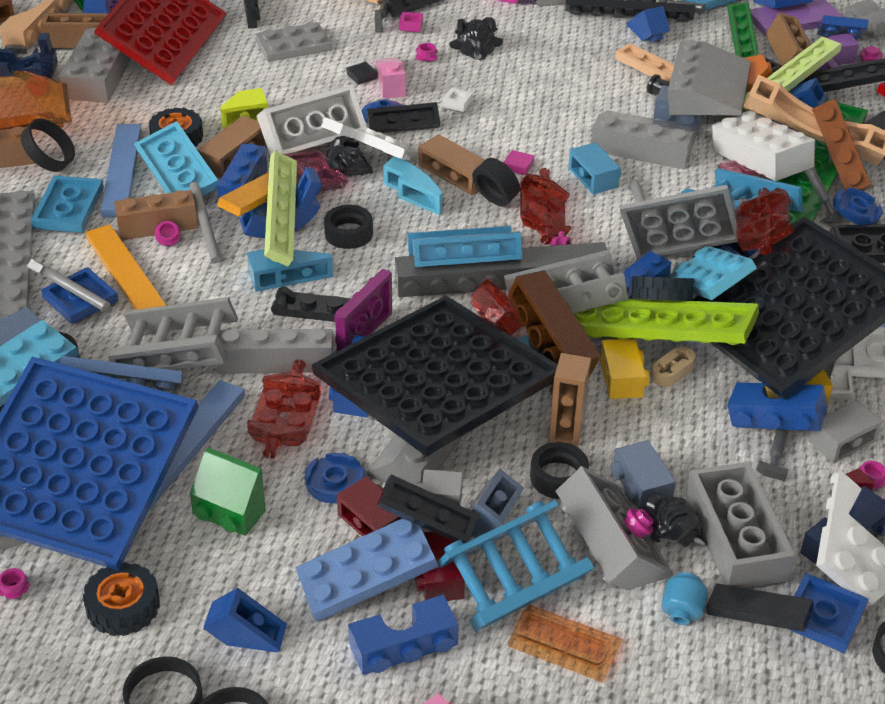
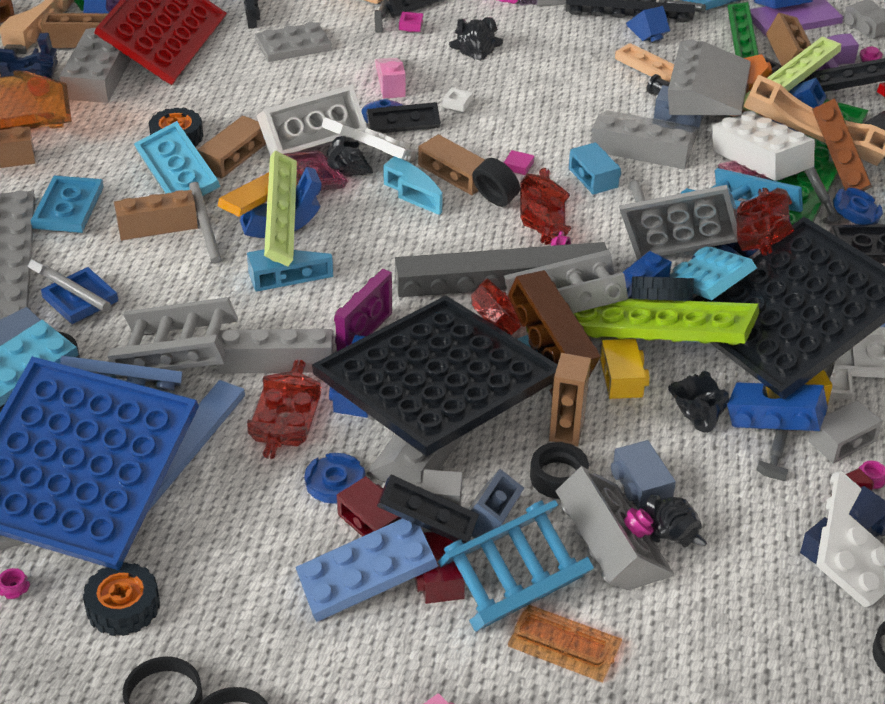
(38, 155): black tyre -> none
(121, 167): medium blue tile -> none
(123, 268): light orange tile -> none
(167, 233): dark pink plate -> none
(228, 492): slope -> none
(243, 103): neon yellow slope -> none
(244, 623): blue slope -> none
(246, 166): blue arch -> none
(306, 305): black plate -> none
(348, 238): black tyre -> none
(361, 73): black tile -> none
(379, 647): blue arch -> none
(426, 52): dark pink plate -> none
(464, 246): dark azure fence -> none
(669, 363): tan beam -> none
(684, 598): dark azure head -> none
(700, 400): none -> black hair
(740, 526): light grey brick -> none
(760, 607): black tile -> none
(834, 612): blue plate -> none
(836, 25): blue plate -> none

